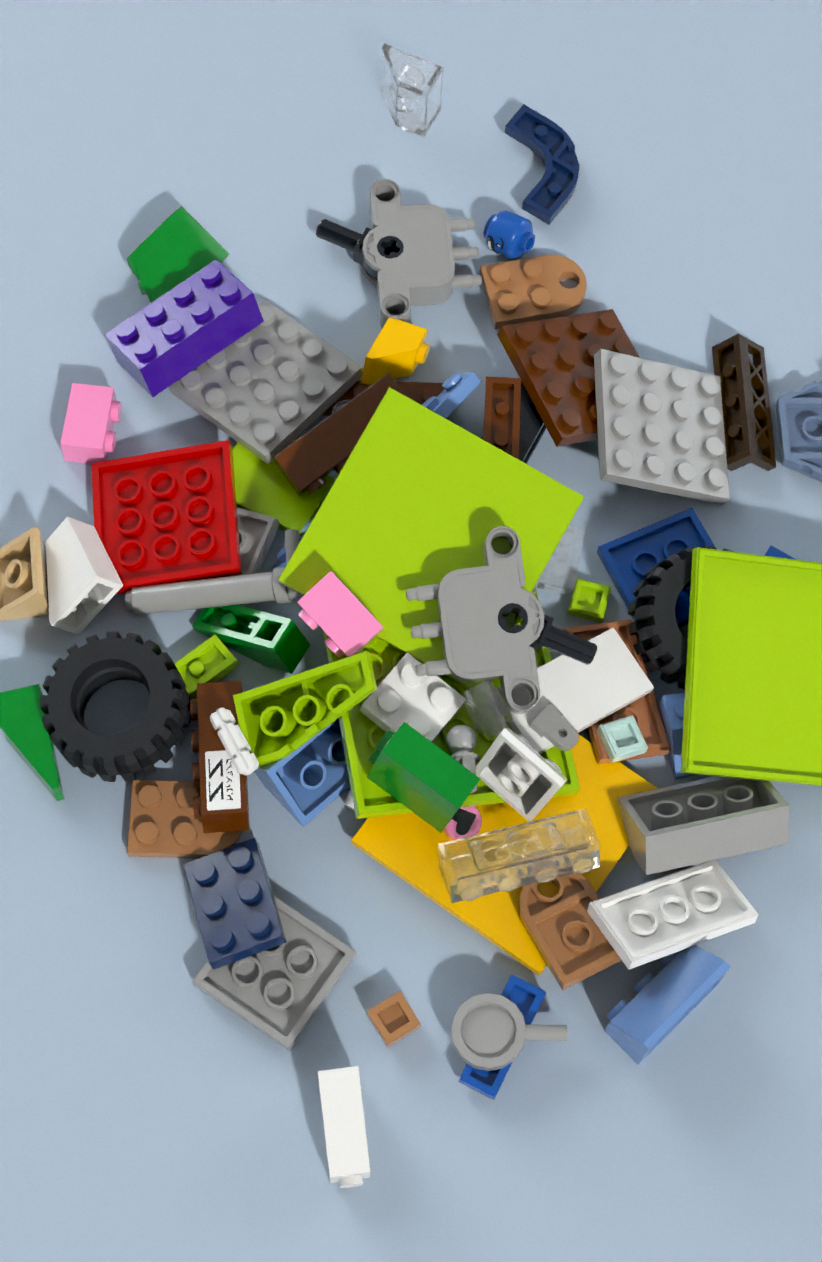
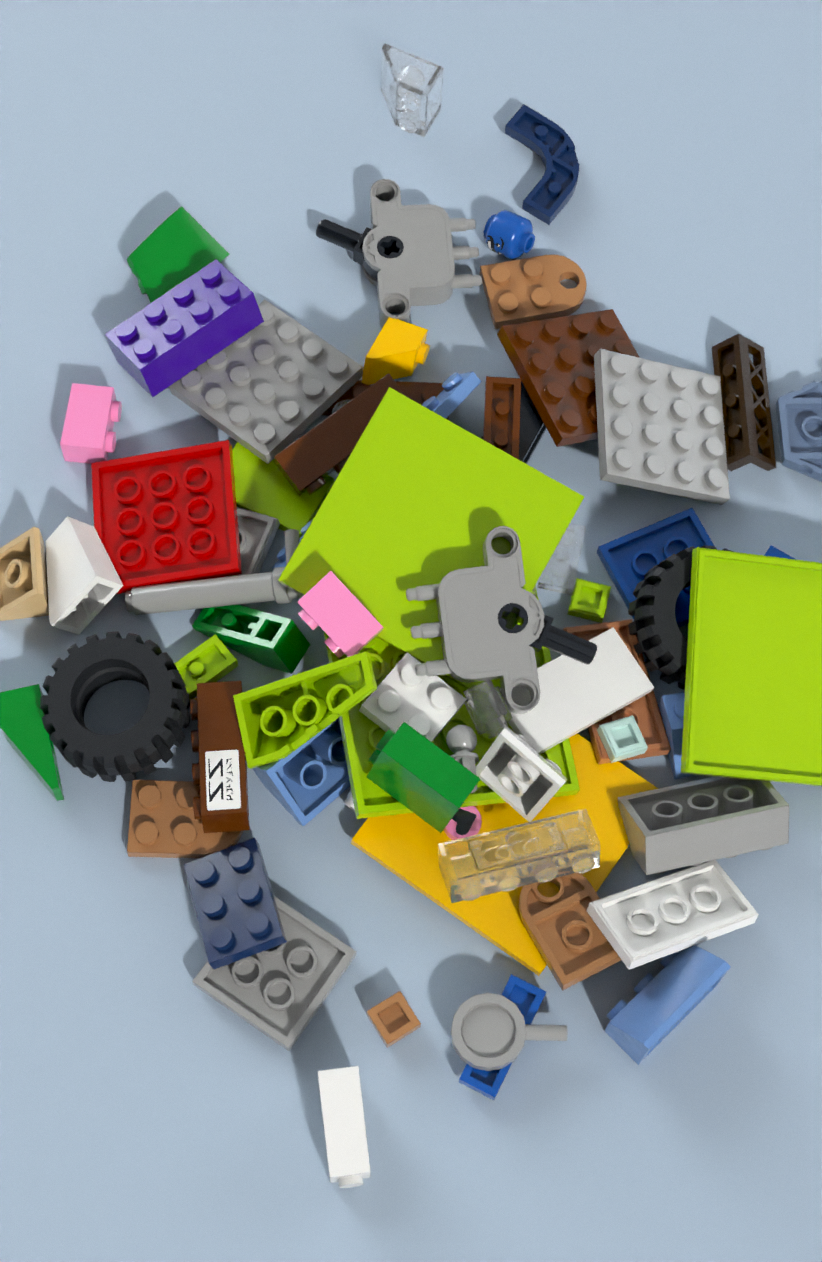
(234, 741): white axle -> none
(550, 723): light grey piece -> none

